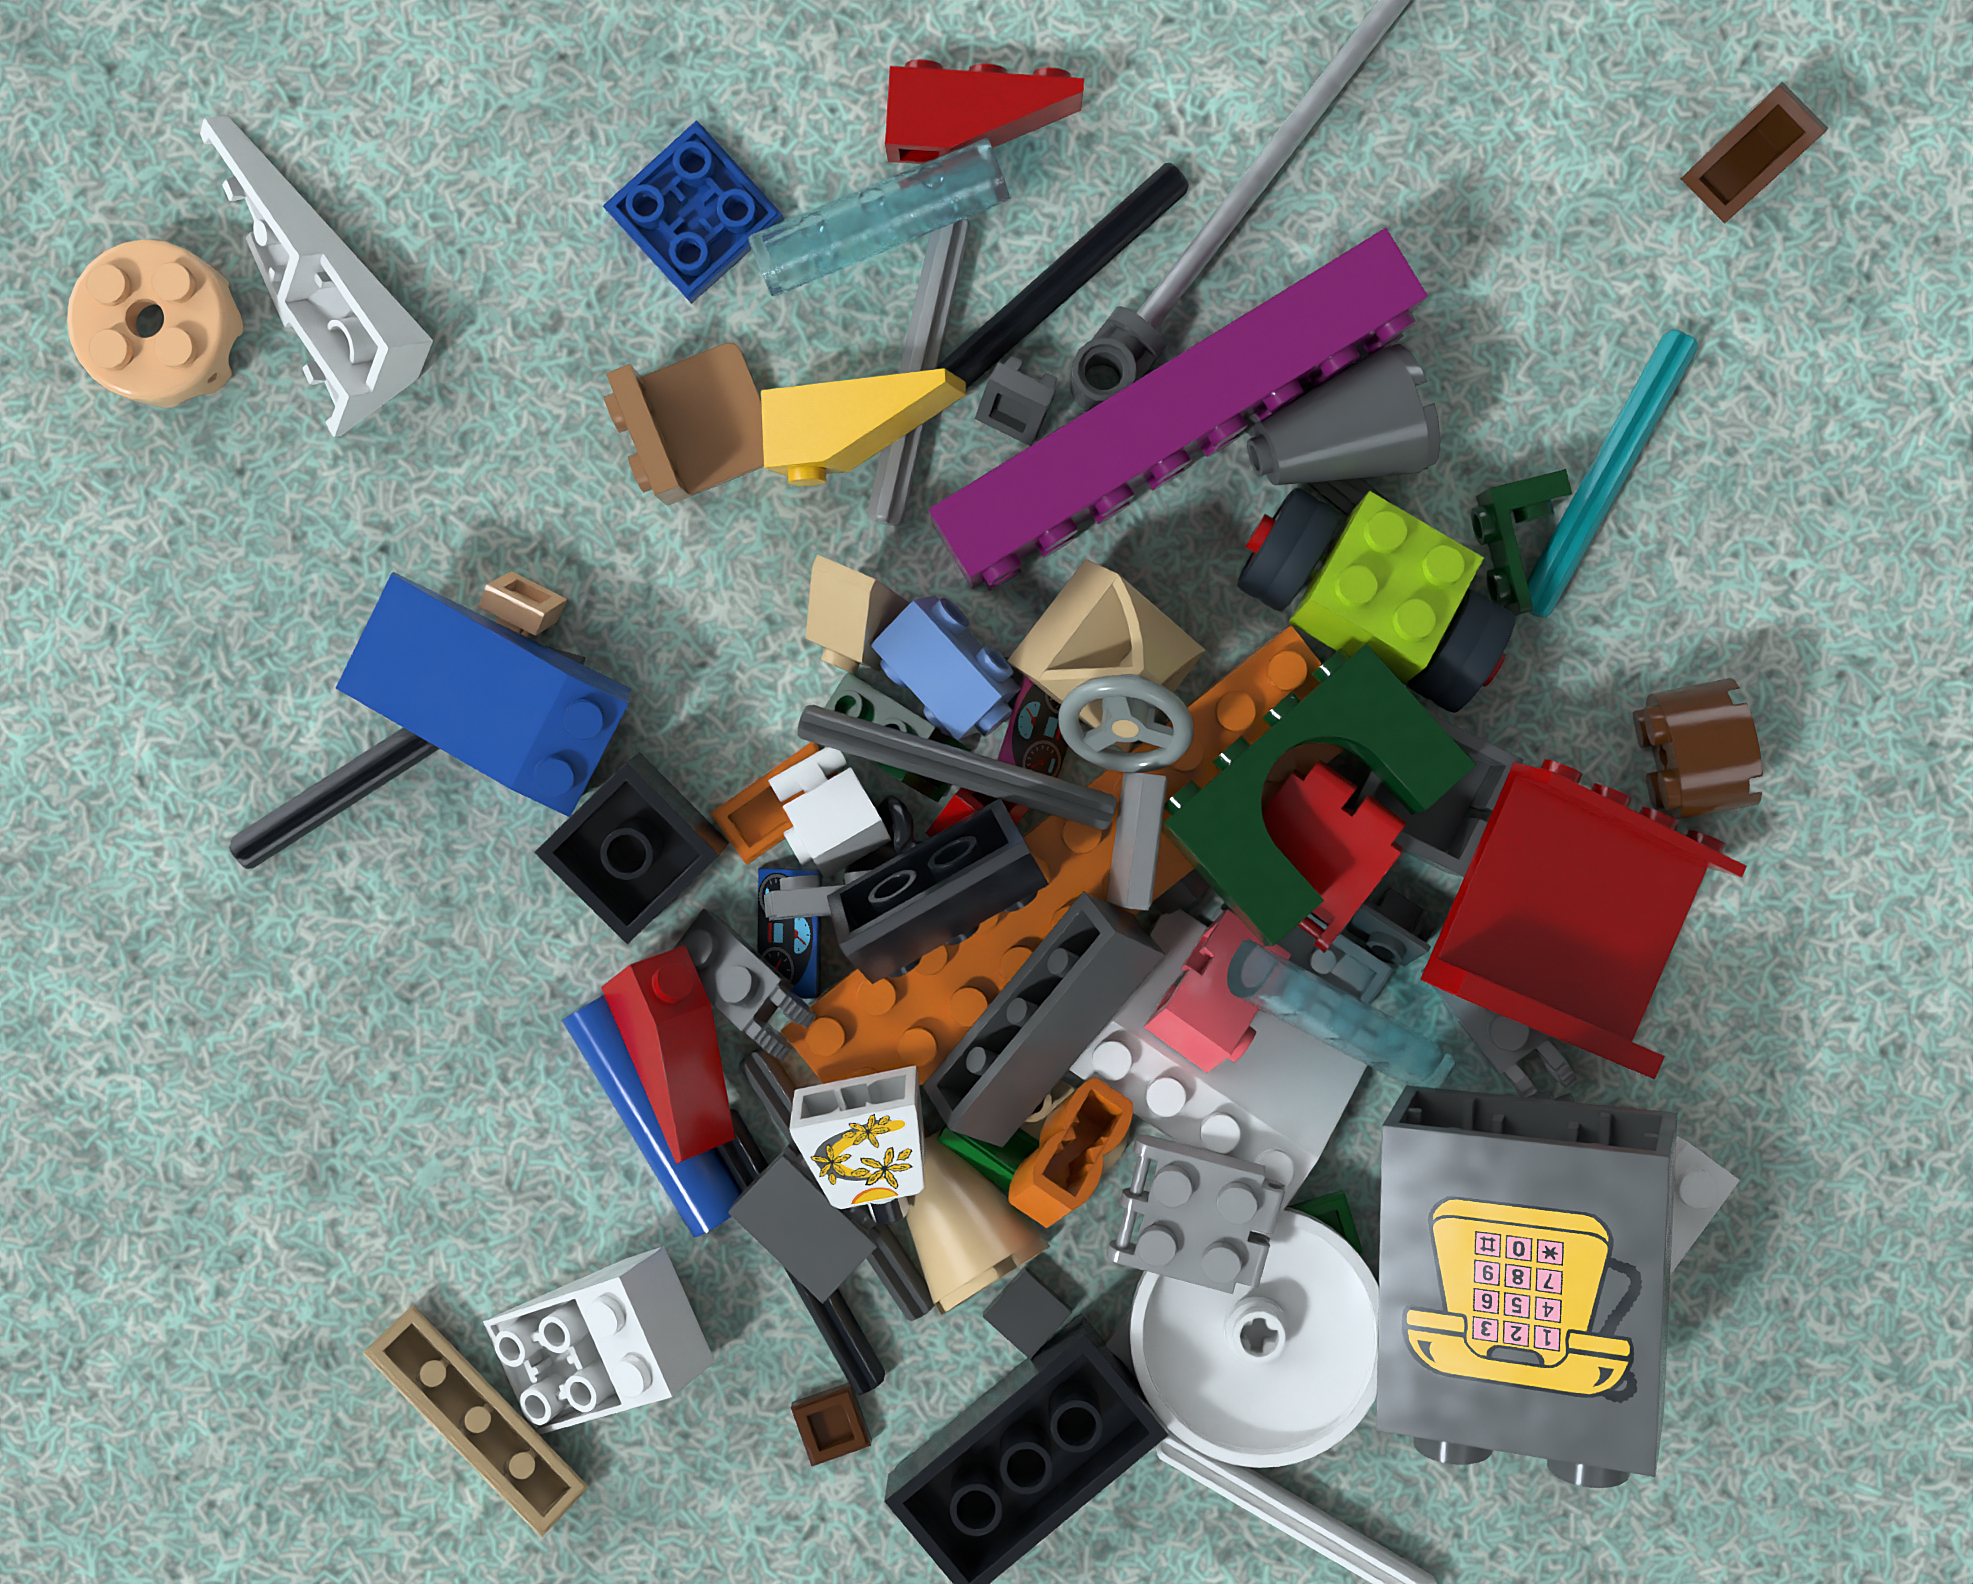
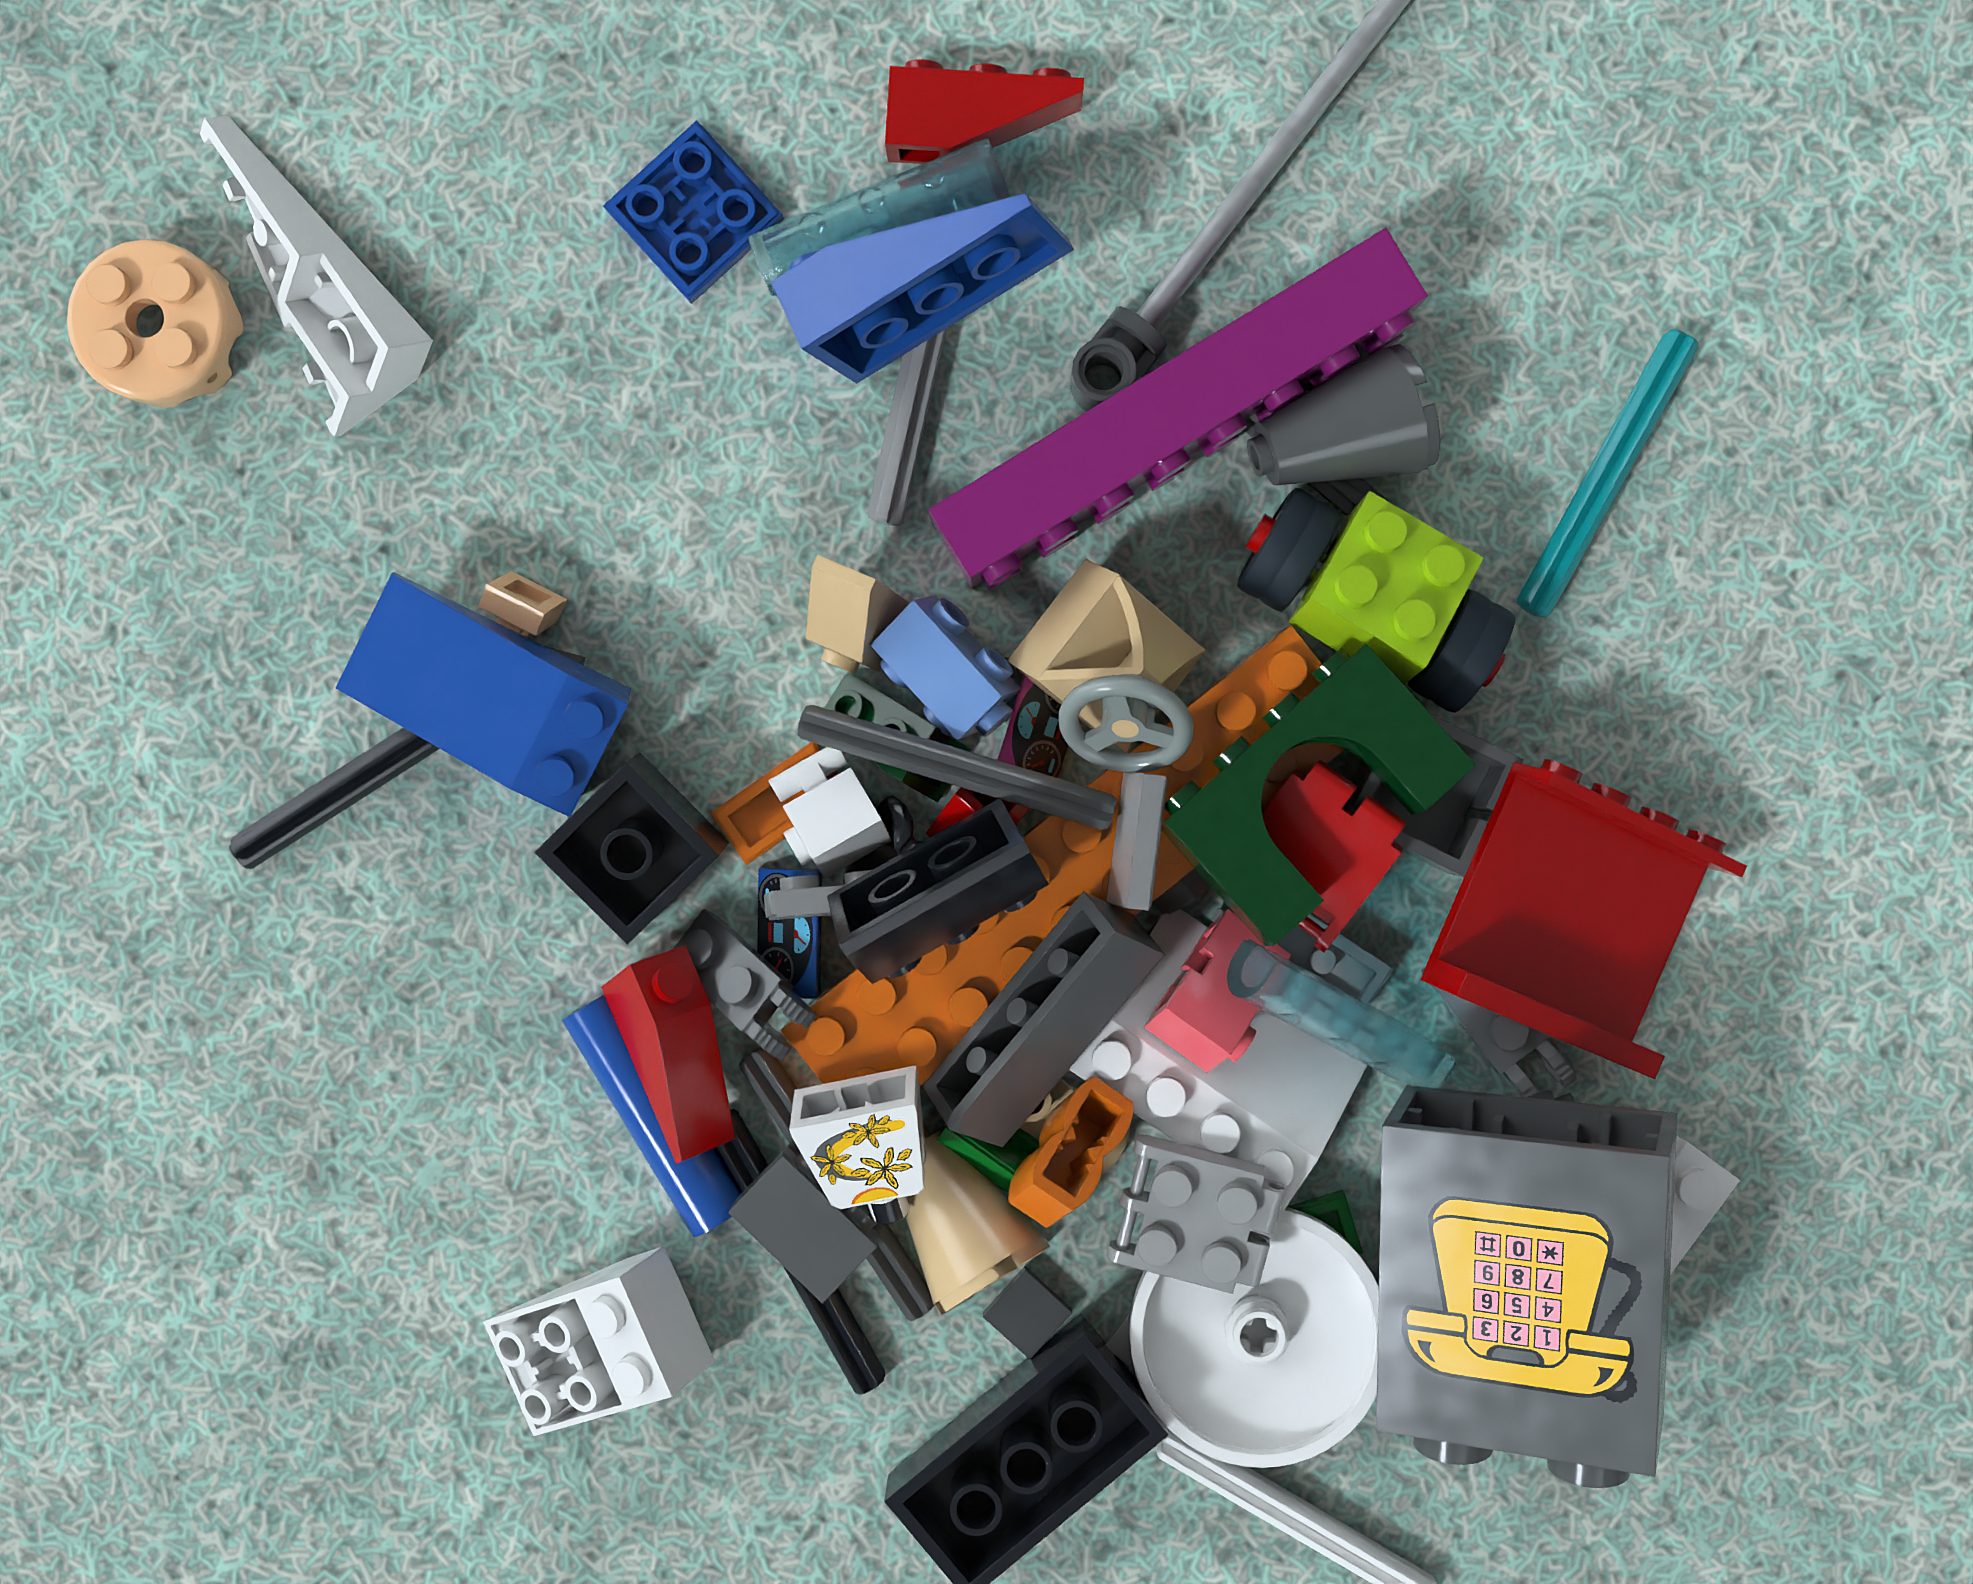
(476, 1420): tan brick -> none
(690, 422): medium nougat bracket -> none
(831, 1424): reddish brown tile -> none
(846, 422): yellow slope -> none
(896, 288): none -> blue slope
(1016, 401): dark grey tile -> none
(1067, 274): black axle -> none
(1392, 929): dark grey hinge -> none
(1493, 526): dark green bracket -> none
(1700, 750): reddish brown brick -> none
(1754, 152): reddish brown slope -> none

